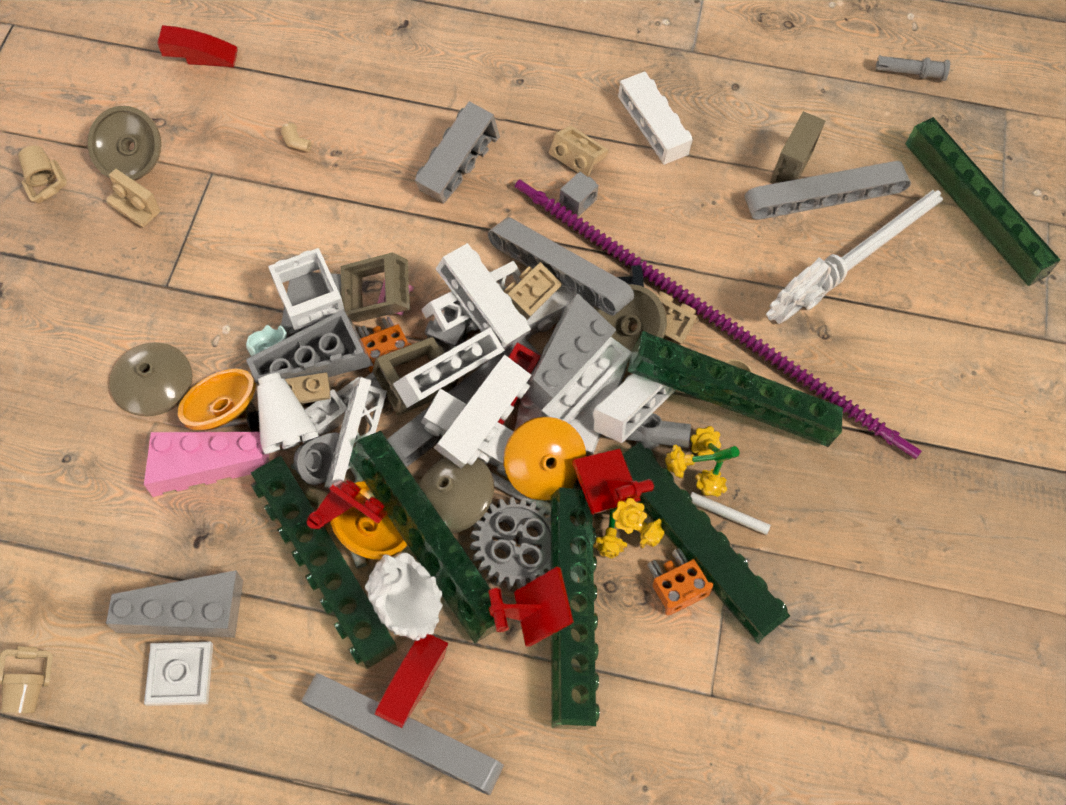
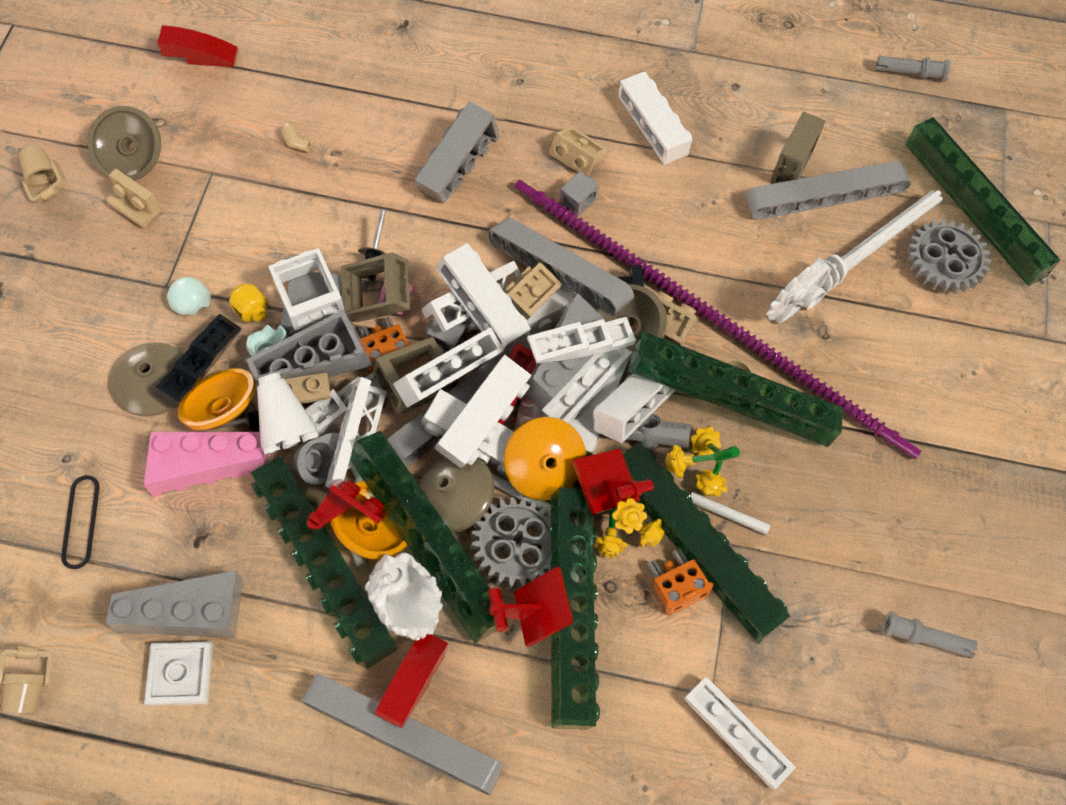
(68, 522): none -> black piece
(188, 296): none -> light aqua hair
(197, 360): none -> black slope
(248, 303): none -> yellow head
(374, 252): none -> piece
(581, 340): none -> white slope
(740, 733): none -> white plate
(916, 632): none -> light grey pin
(948, 256): none -> light grey gear

